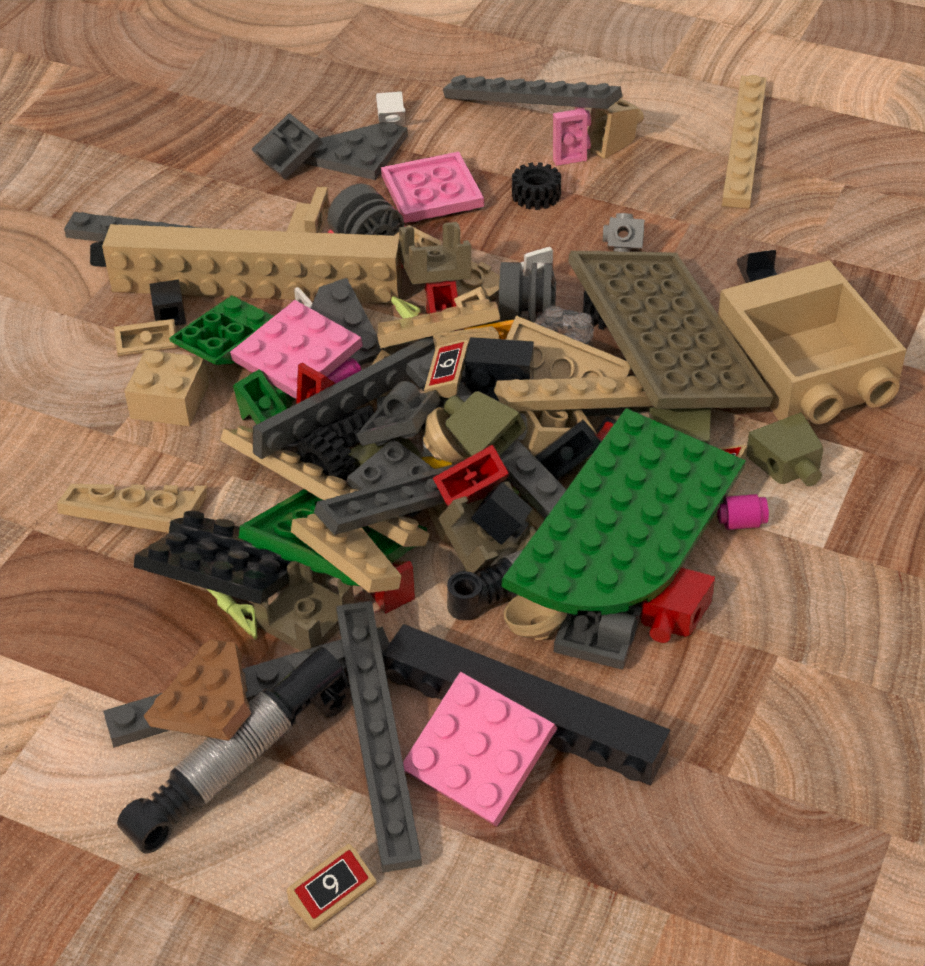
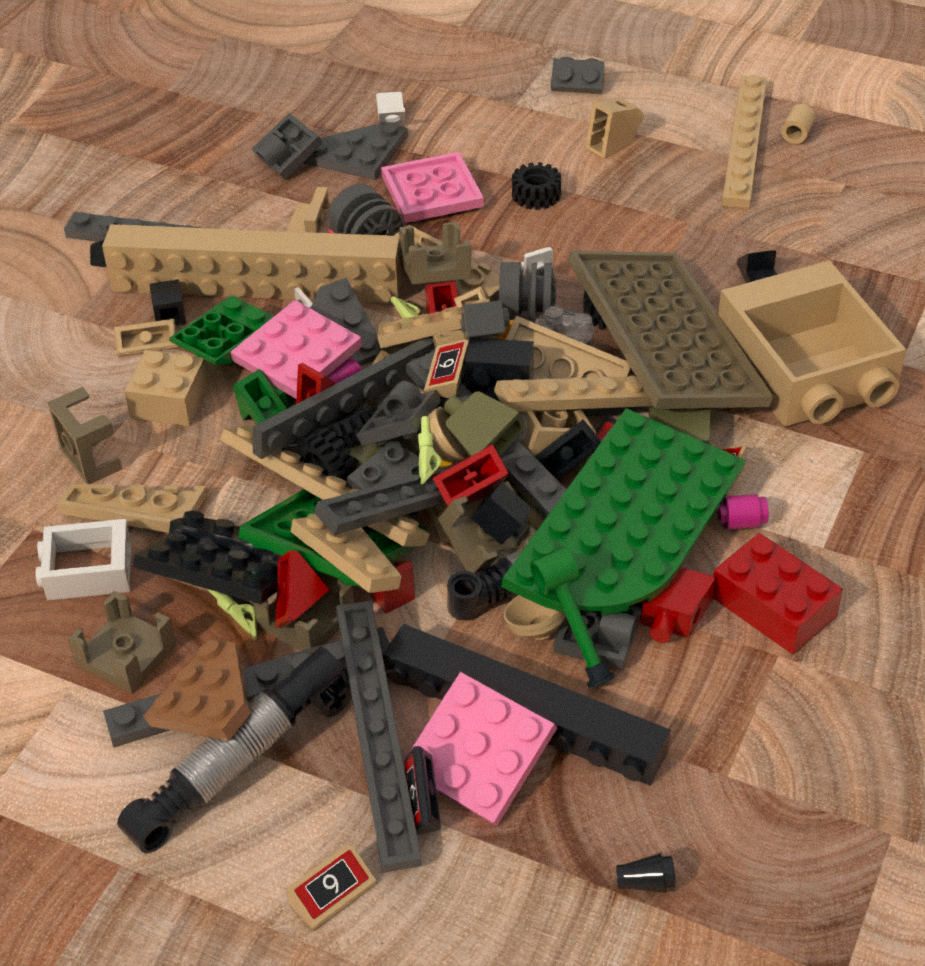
(77, 438): none -> dark tan panel
(91, 579): none -> white window
(125, 646): none -> dark tan panel
(296, 588): none -> red slope
(422, 790): none -> black slope
(427, 455): none -> yellowish green hand
(484, 319): none -> dark grey brick
(533, 92): dark grey plate -> none
(555, 573): none -> green piece
(571, 136): bright pink bracket -> none
(577, 75): none -> dark grey bracket
(625, 223): light grey brick -> none
(647, 874): none -> black cone
(776, 593): none -> red brick
(787, 450): olive torso -> none
(798, 123): none -> tan brick

